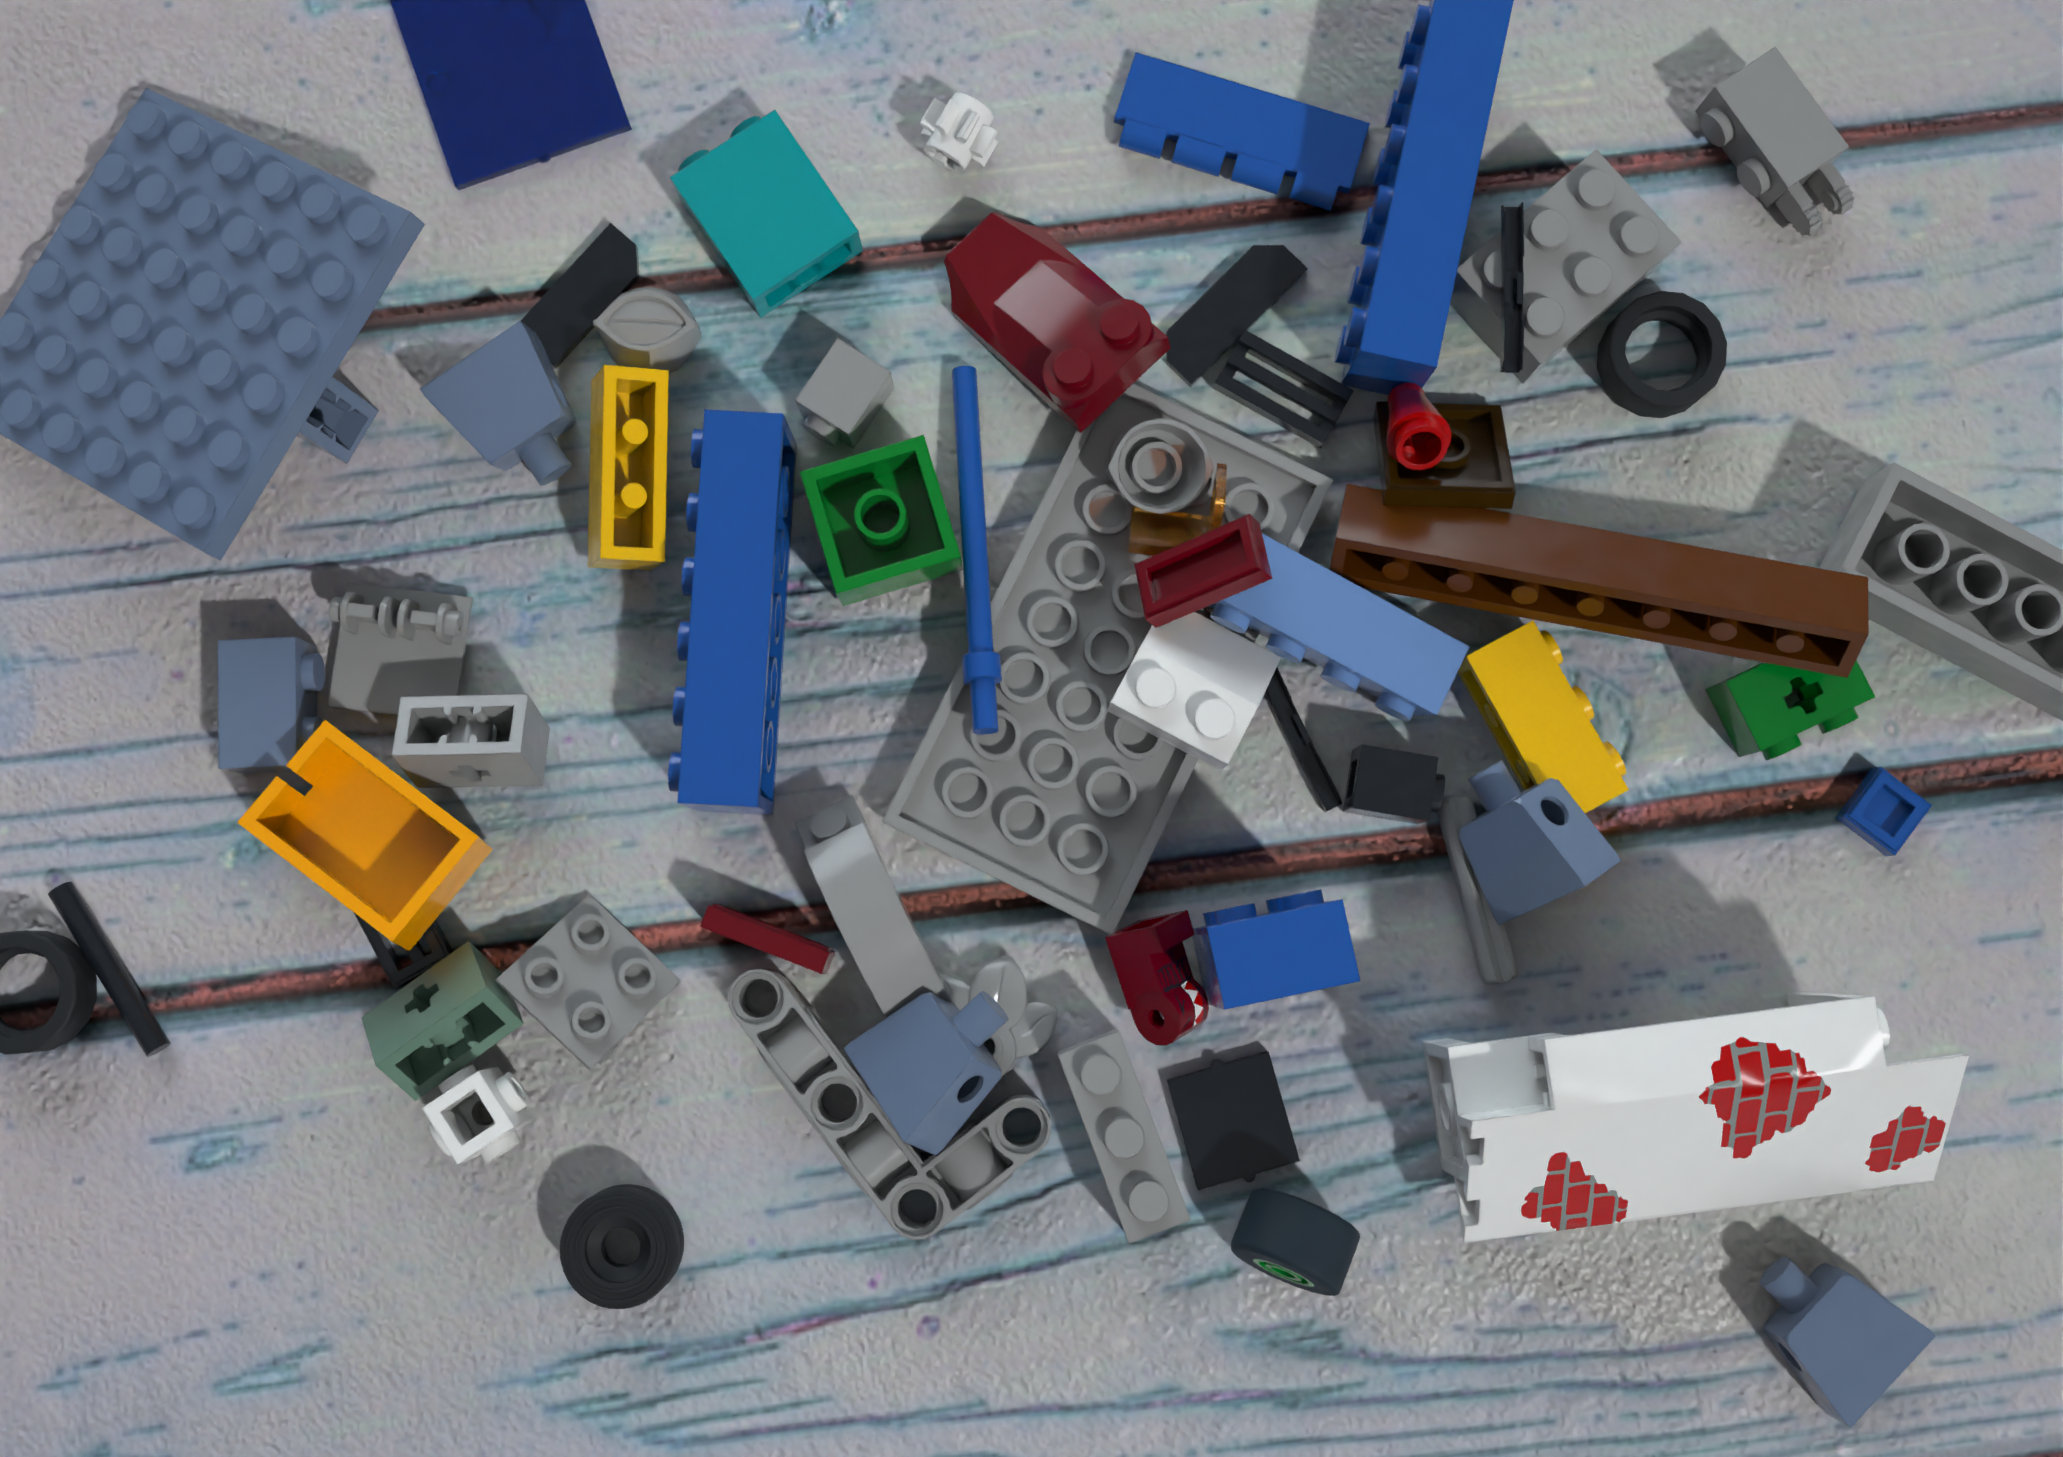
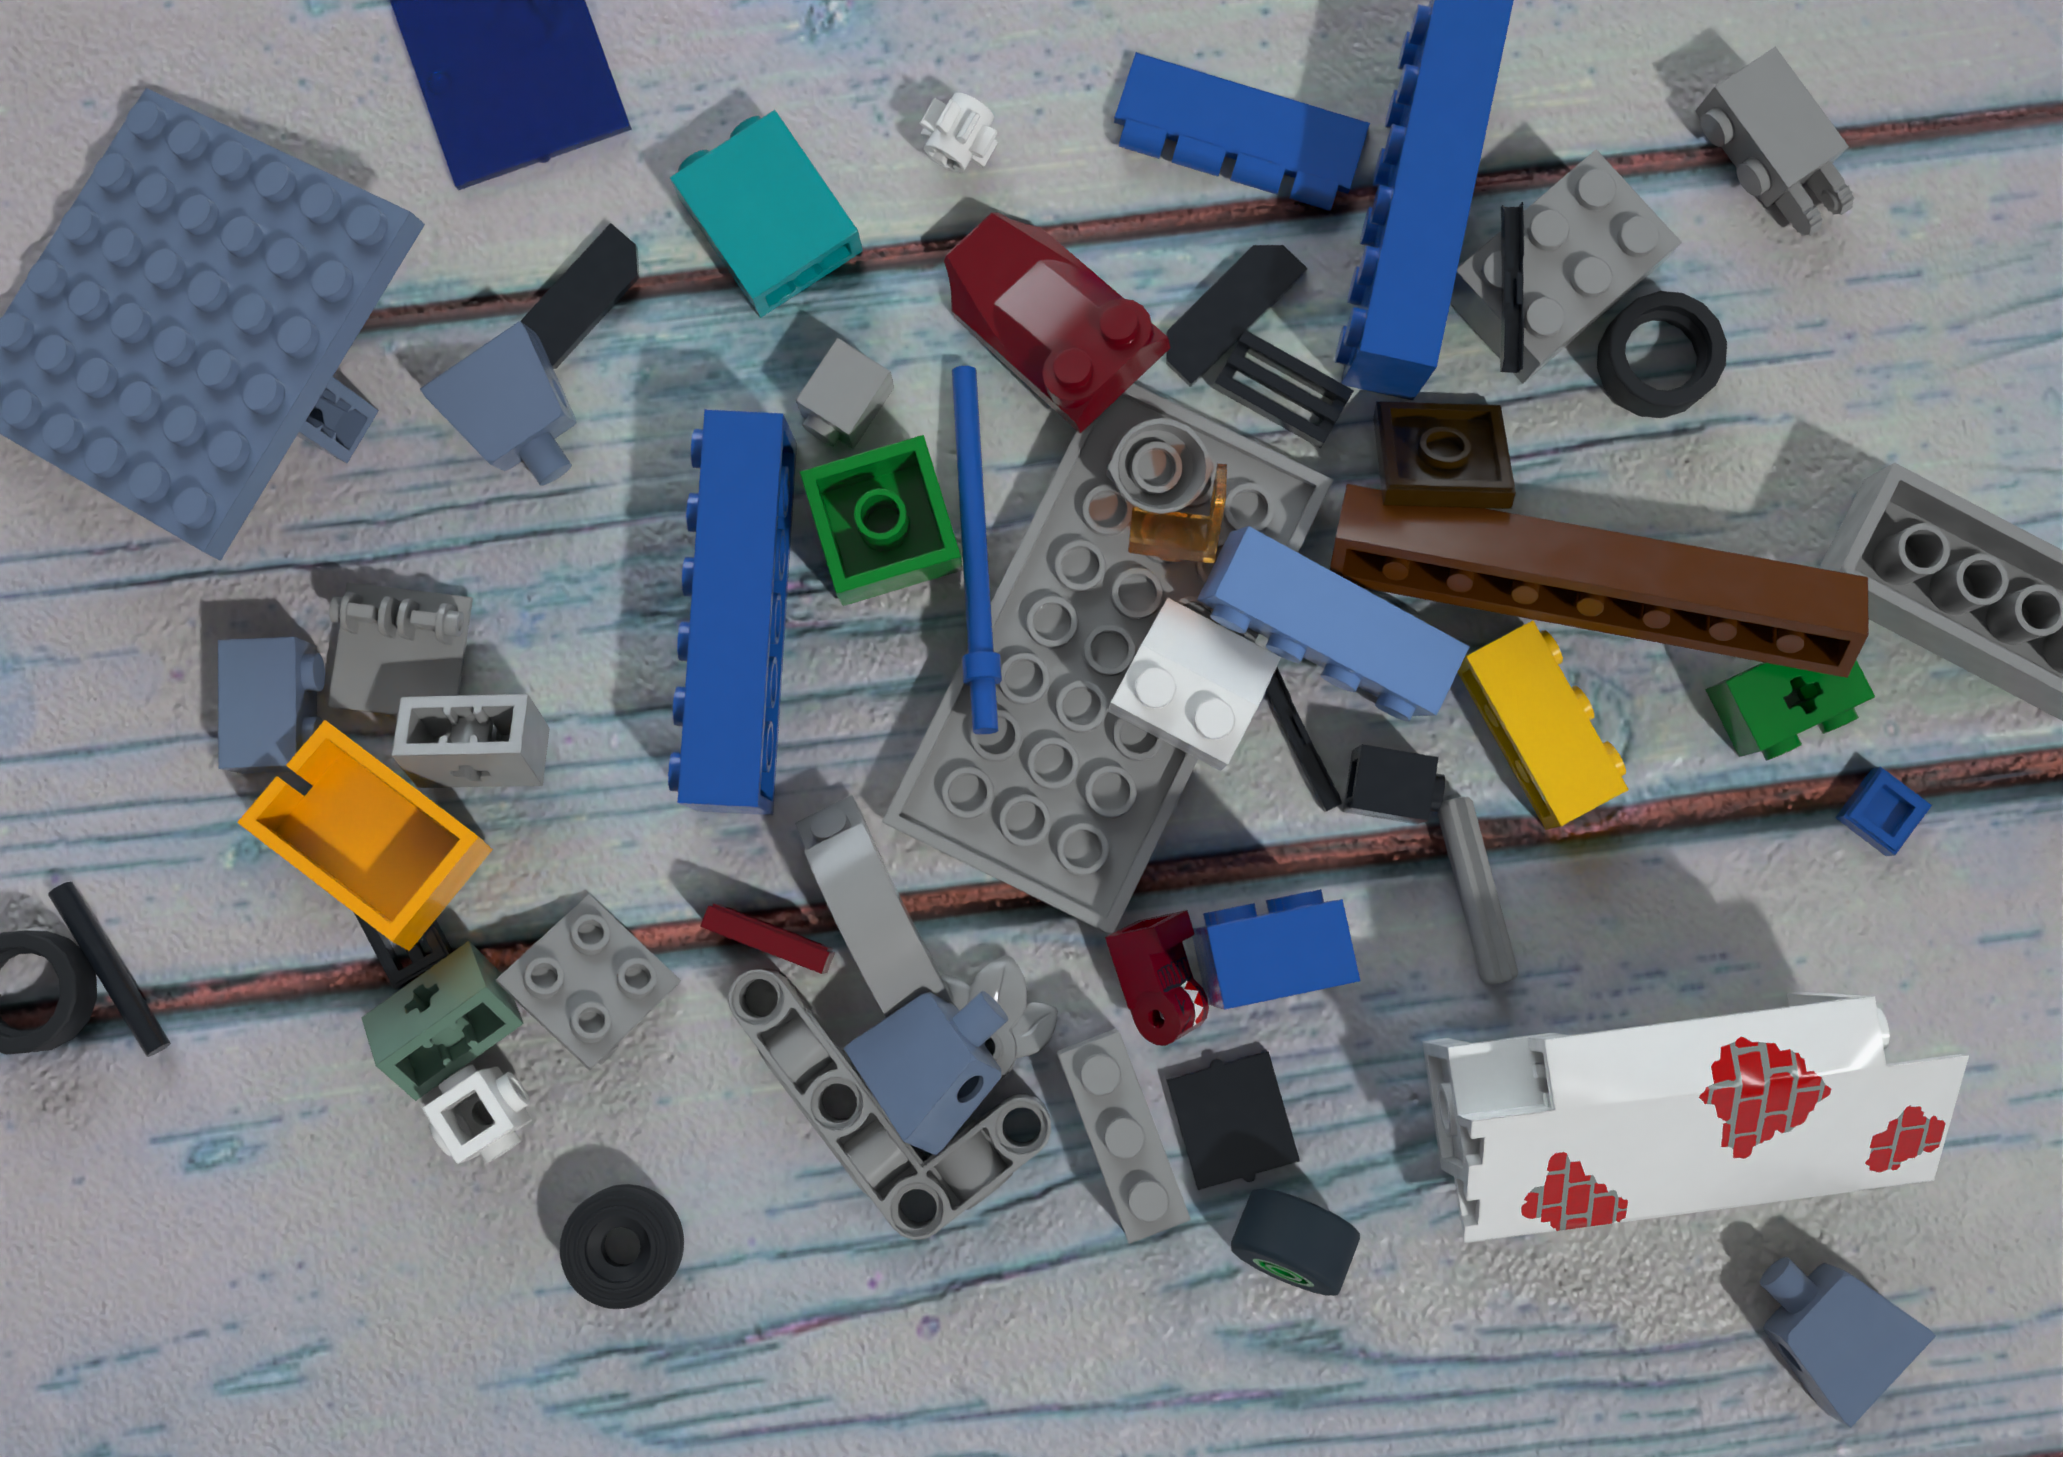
(628, 468): yellow brick -> none
(648, 329): light grey hat -> none
(1203, 571): dark red tile -> none
(1416, 430): red cone -> none
(1530, 843): sand blue torso -> none

